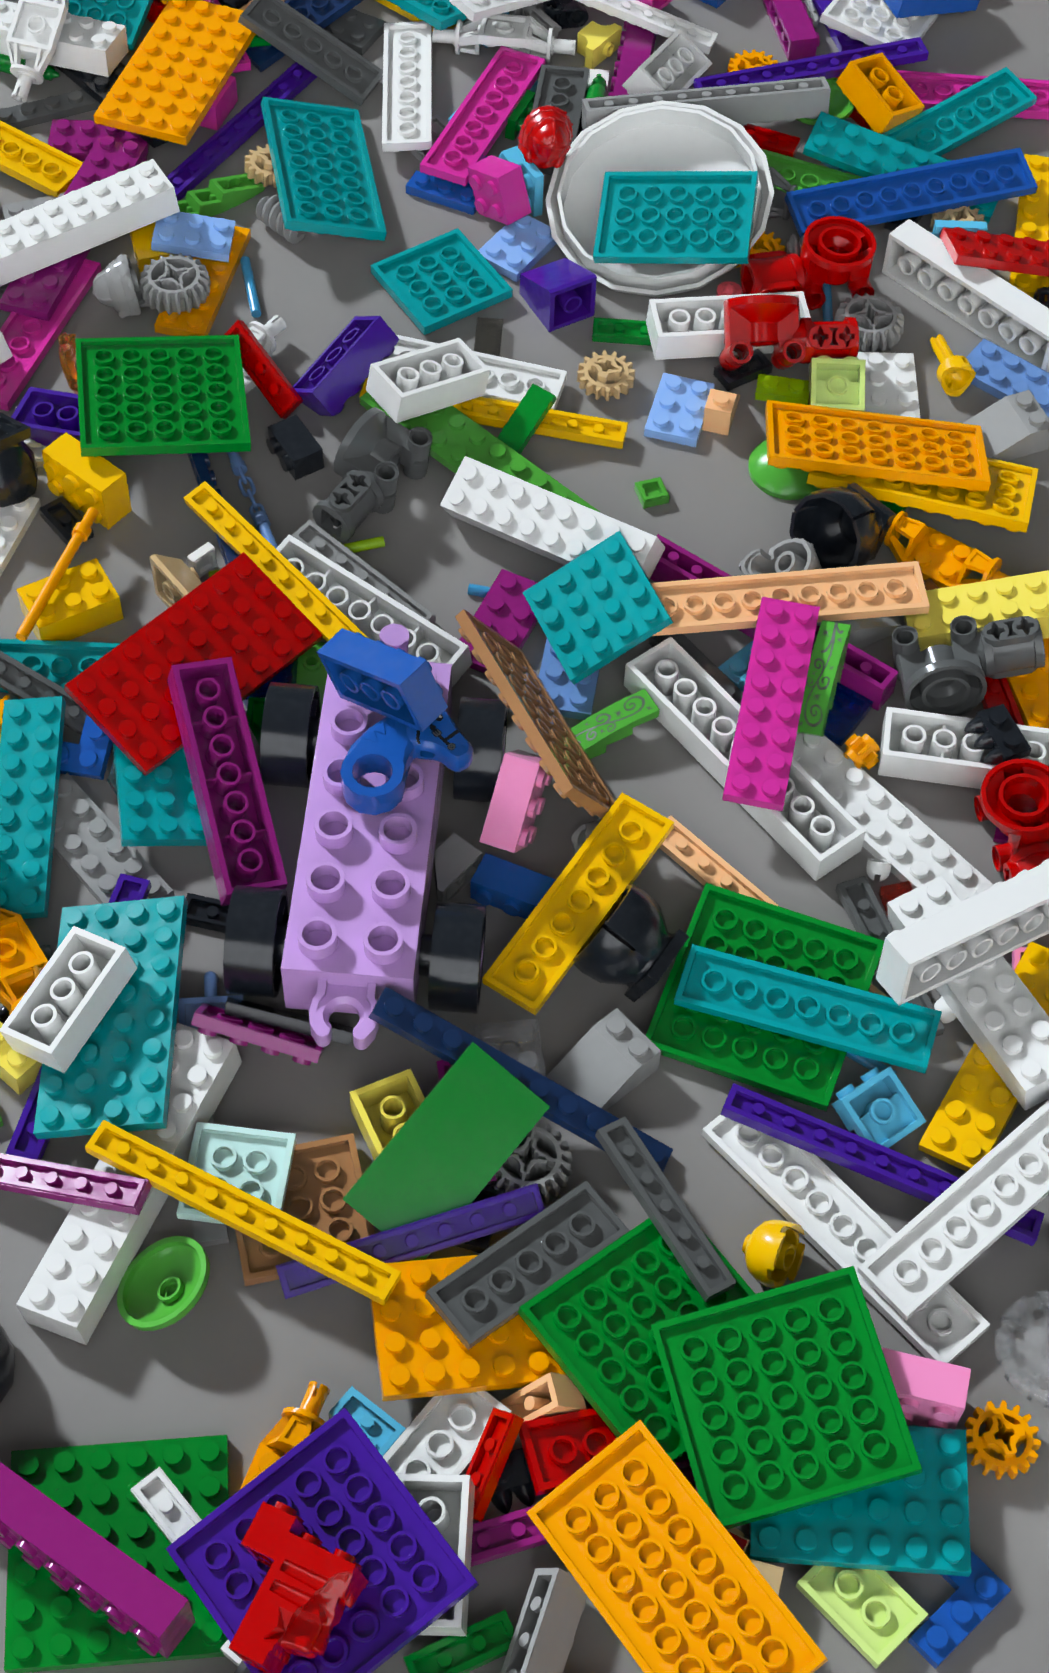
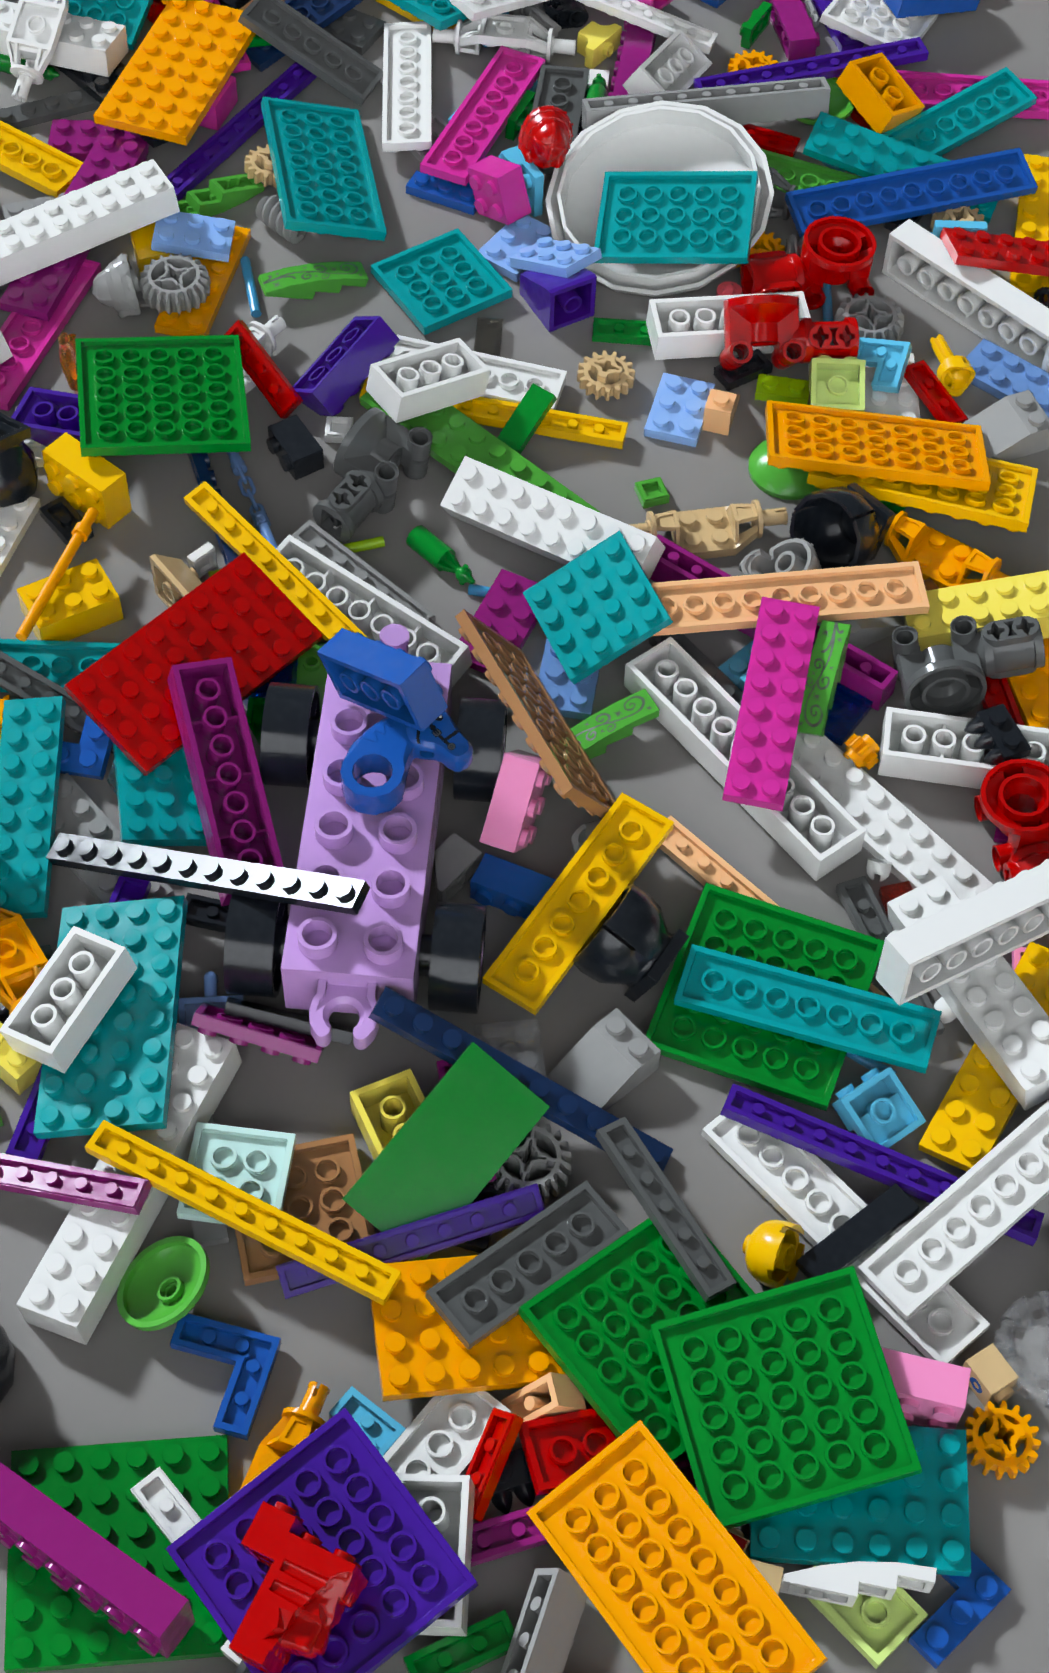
(210, 873): none -> plate
(253, 1363): none -> blue plate
(306, 279): none -> bright green slope
(337, 428): none -> white tile
(438, 554): none -> green wheel
(555, 257): none -> light blue plate
(714, 530): none -> tan plate
(755, 25): none -> green plate
(844, 1581): none -> white slope
(859, 1233): none -> black tile
(888, 358): none -> medium azure plate
(933, 393): none -> red tile
(991, 1376): none -> tan brick

